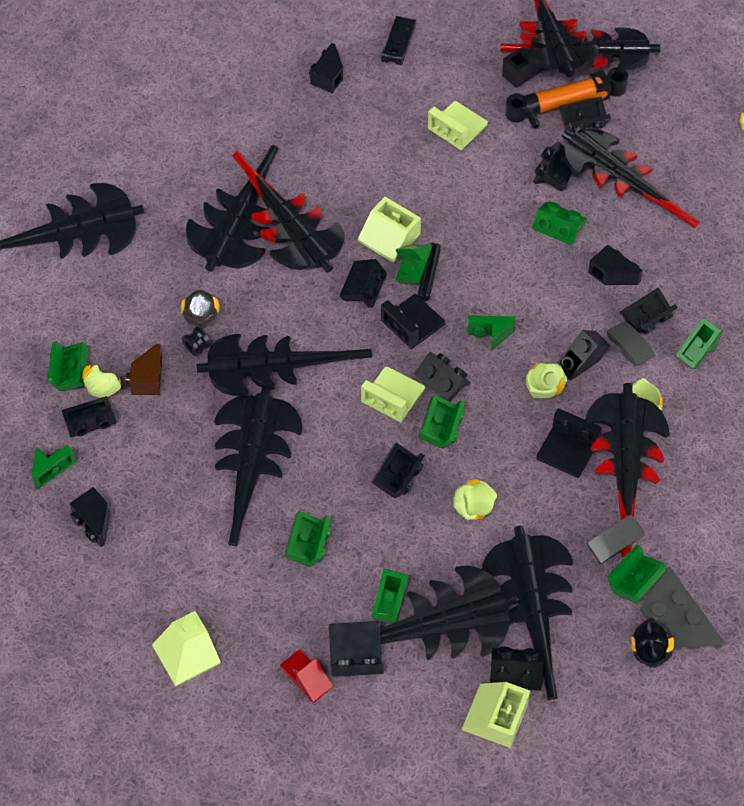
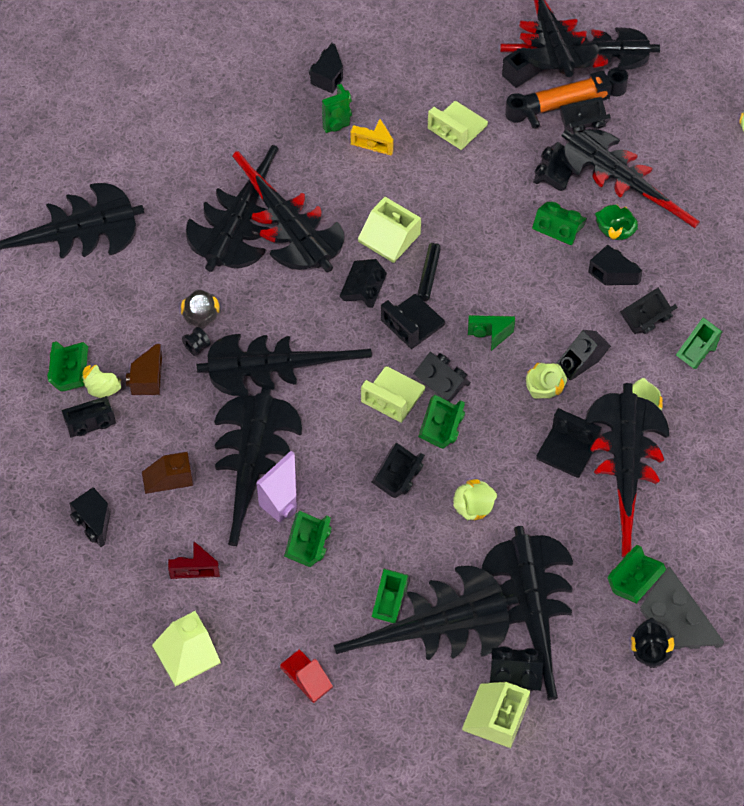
(46, 468): green slope -> none
(168, 473): none -> reddish brown slope
(200, 566): none -> dark red slope
(278, 489): none -> lavender slope
(336, 110): none -> green bracket
(355, 648): black bracket -> none
(376, 140): none -> yellow slope
(398, 40): black plate -> none
(413, 263): green slope -> none
(615, 539): dark grey slope -> none
(616, 222): none -> green hair
(631, 343): dark grey slope -> none

